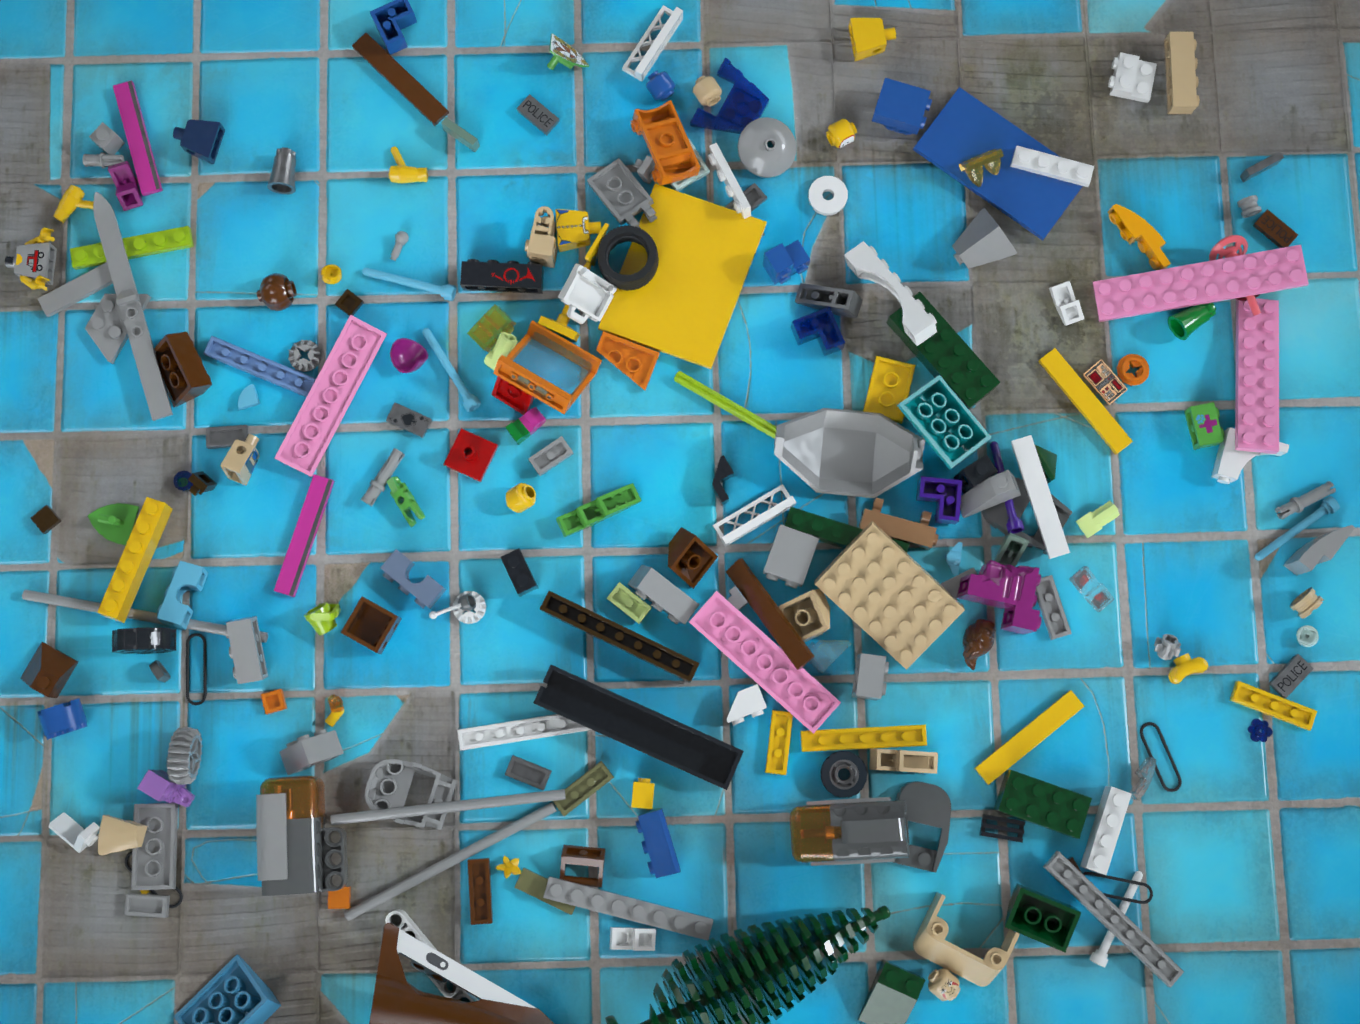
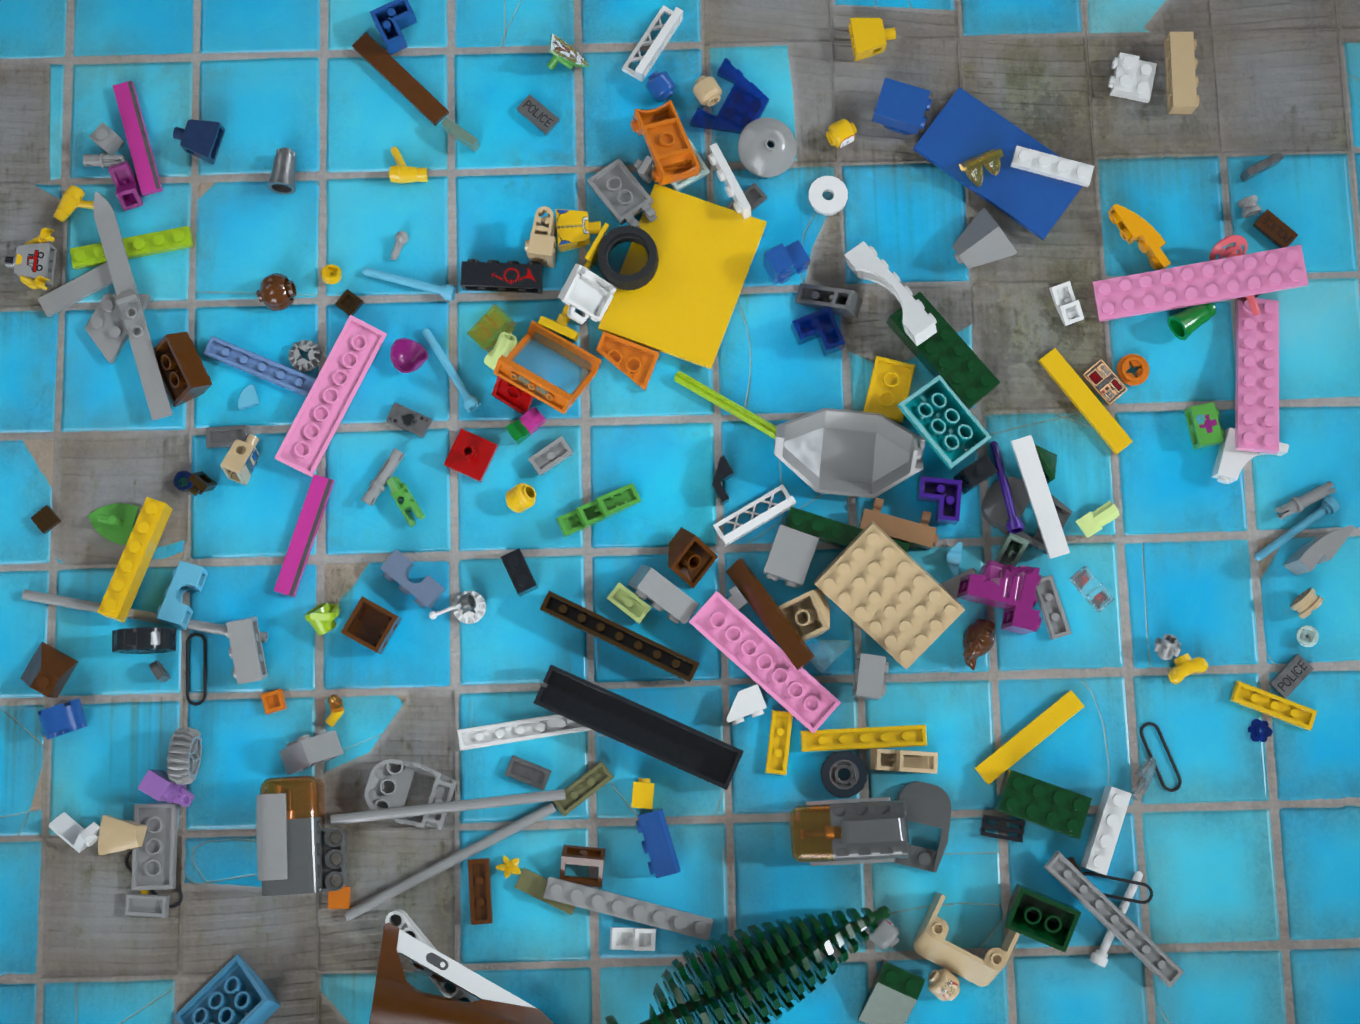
(885, 935): none -> light grey head
(989, 493): light grey slope -> none

